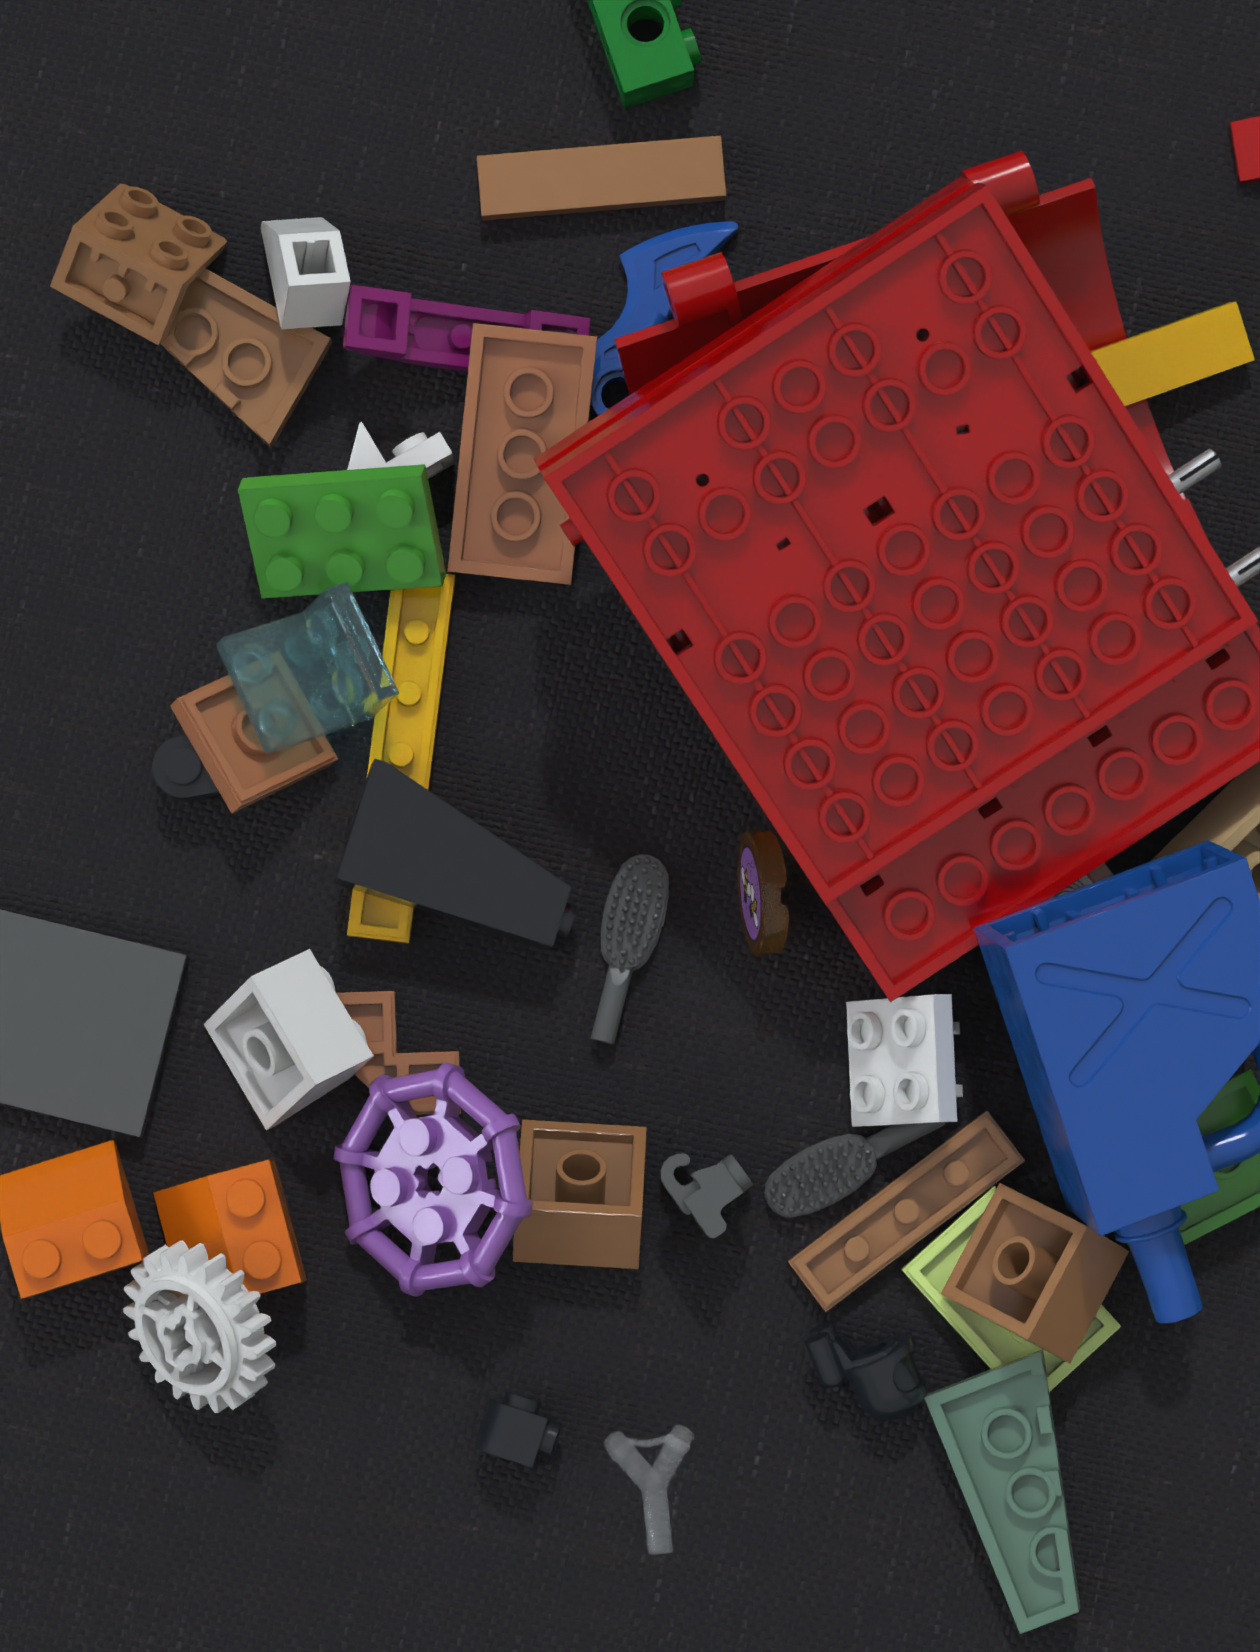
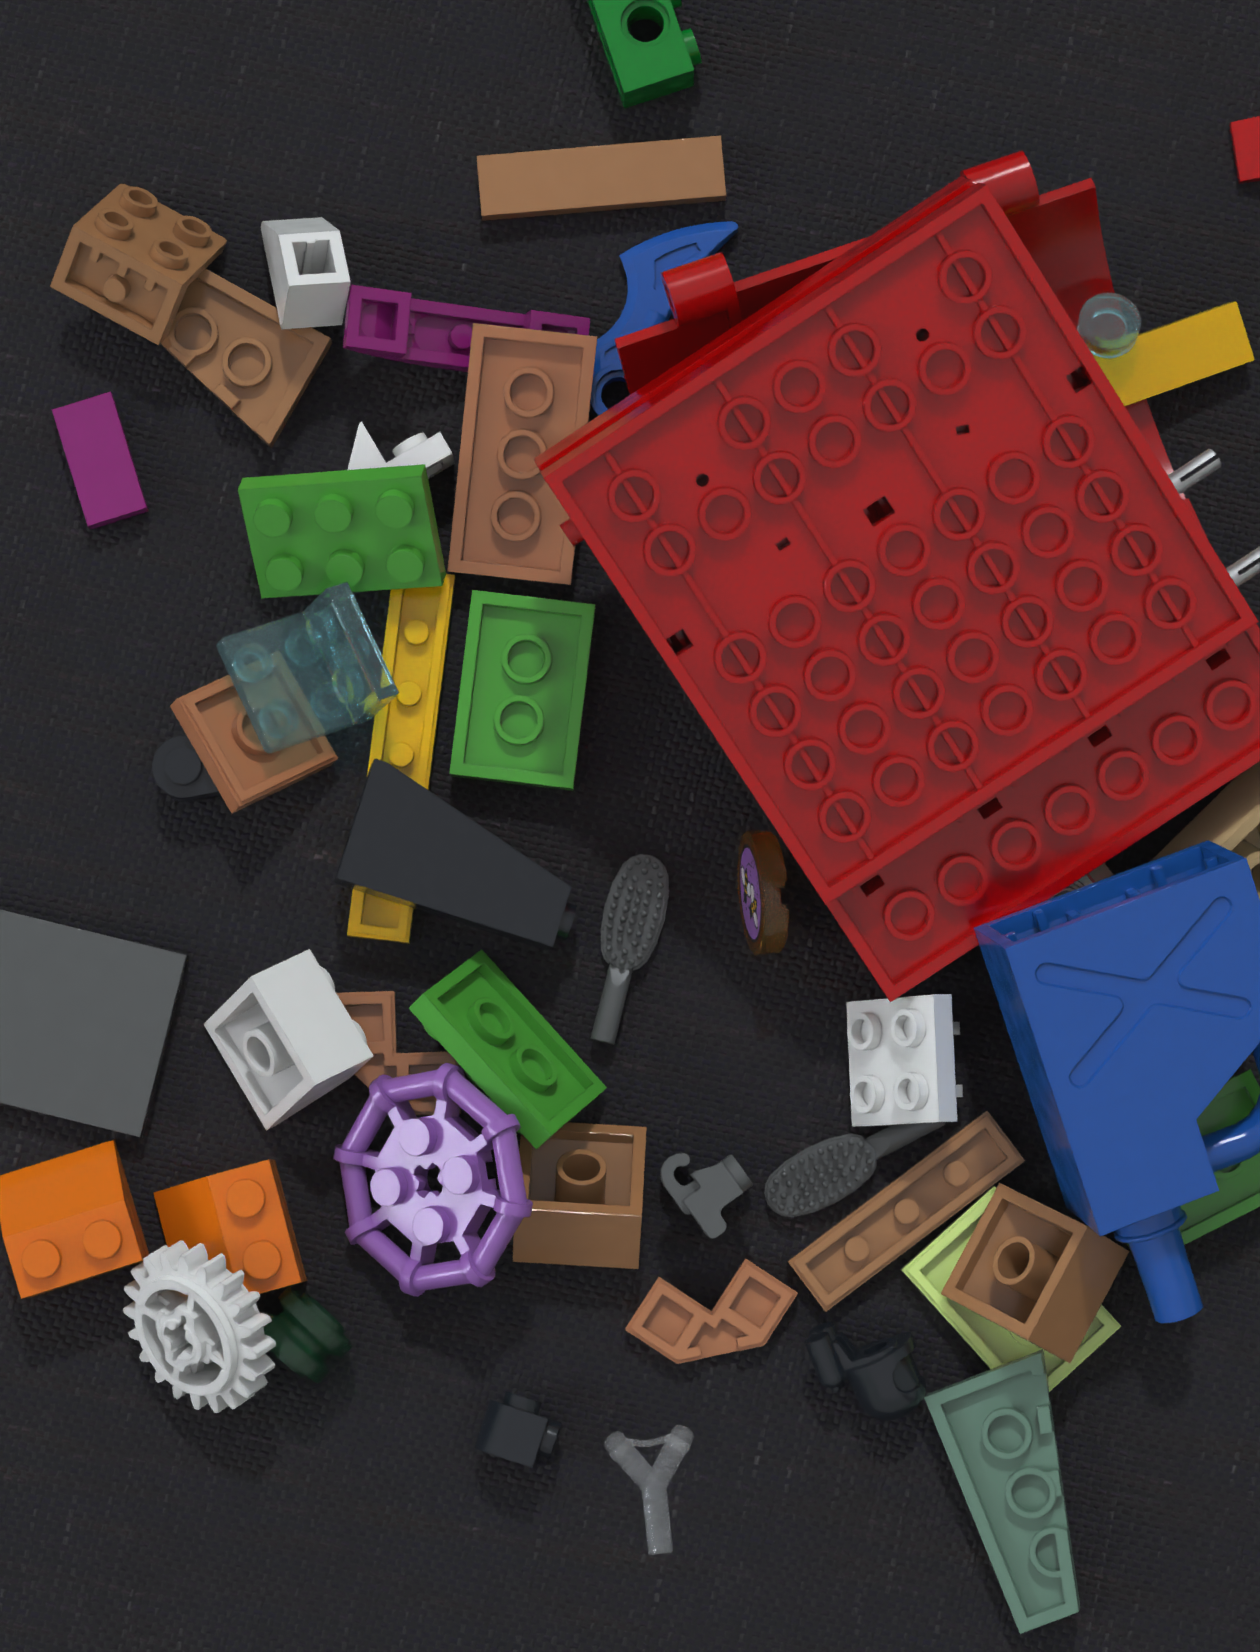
(100, 460): none -> magenta tile
(306, 1335): none -> clear green wheel
(507, 1048): none -> bright green plate
(522, 690): none -> bright green plate
(738, 1321): none -> nougat tile
(1109, 325): none -> clear light blue tile

